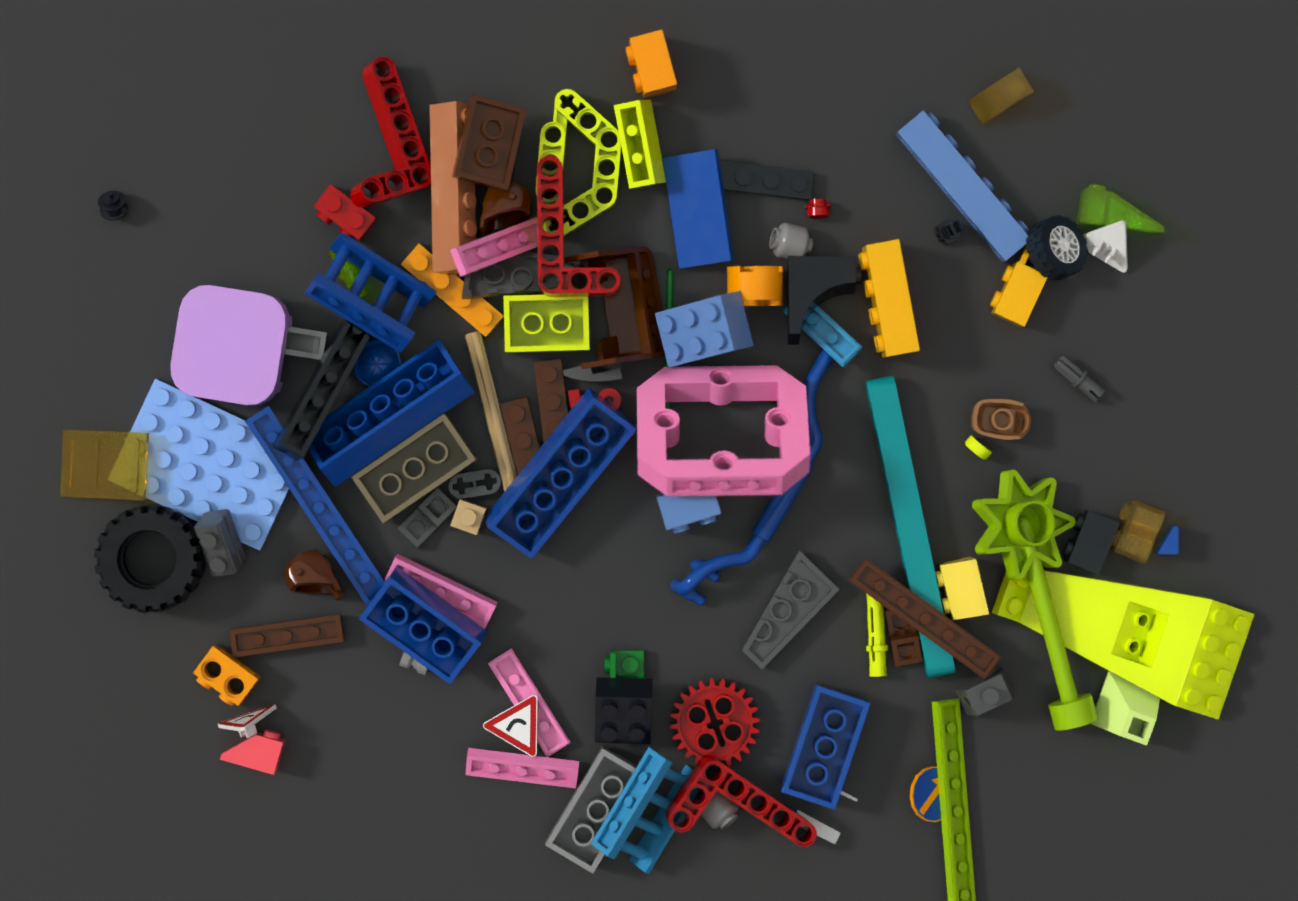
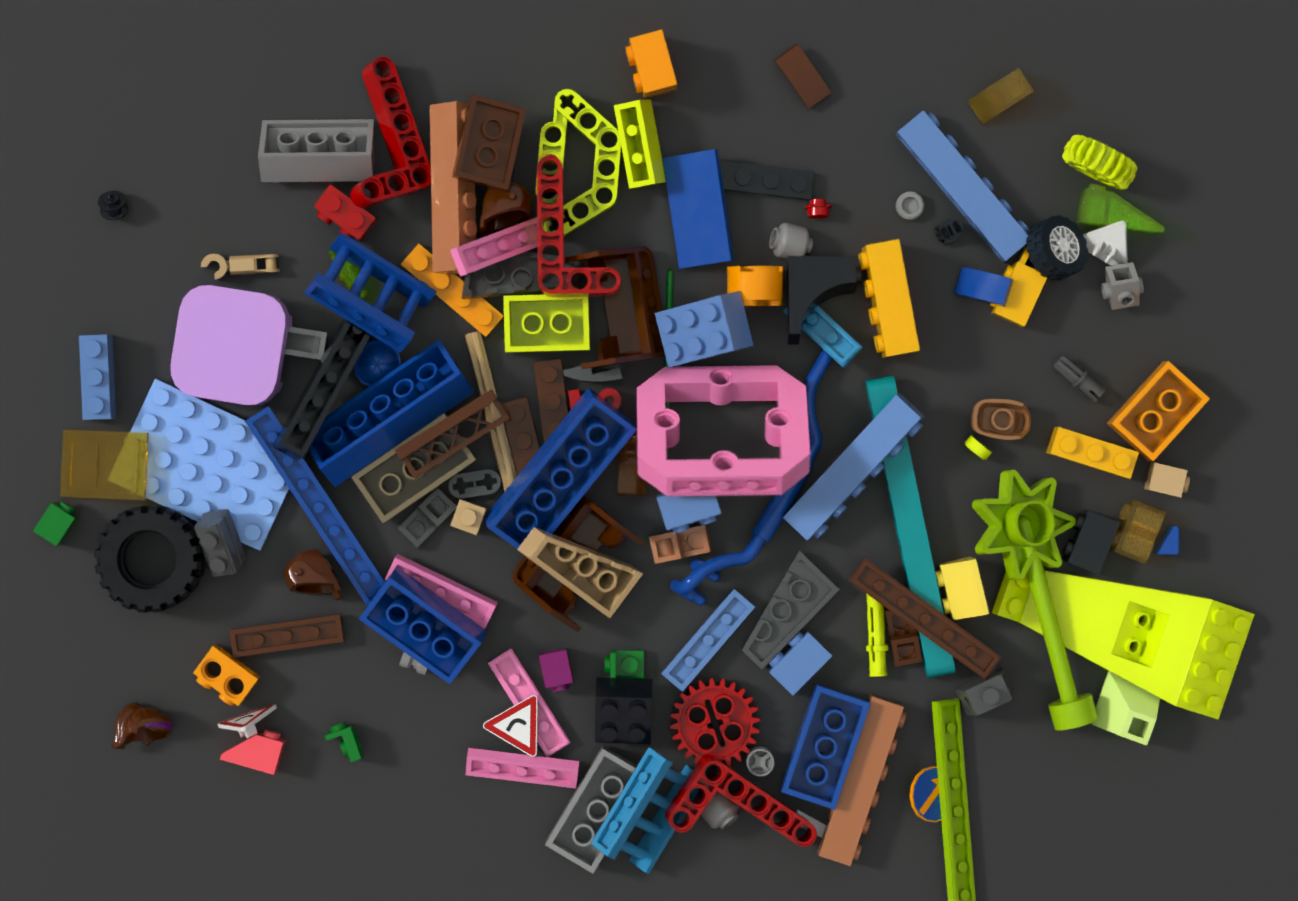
(57, 523): none -> green brick
(97, 377): none -> medium blue brick
(140, 724): none -> reddish brown hair
(241, 264): none -> tan piece
(317, 150): none -> light grey slope
(350, 744): none -> green bracket
(445, 425): none -> reddish brown fence
(556, 669): none -> magenta brick
(586, 526): none -> reddish brown windscreen
(588, 573): none -> tan wedge
(628, 479): none -> clear orange slope
(682, 544): none -> nougat slope
(708, 640): none -> medium blue plate
(763, 761): none -> light grey wheel
(798, 662): none -> medium blue brick
(802, 76): none -> reddish brown slope
(854, 467): none -> medium blue brick
(860, 785): none -> nougat brick
(909, 205): none -> light grey tile
(983, 286): none -> blue slope
(1092, 452): none -> yellow brick
(1099, 162): none -> neon yellow gear
(1122, 286): none -> light grey brick
(1158, 411): none -> light orange brick
(1167, 480): none -> tan brick

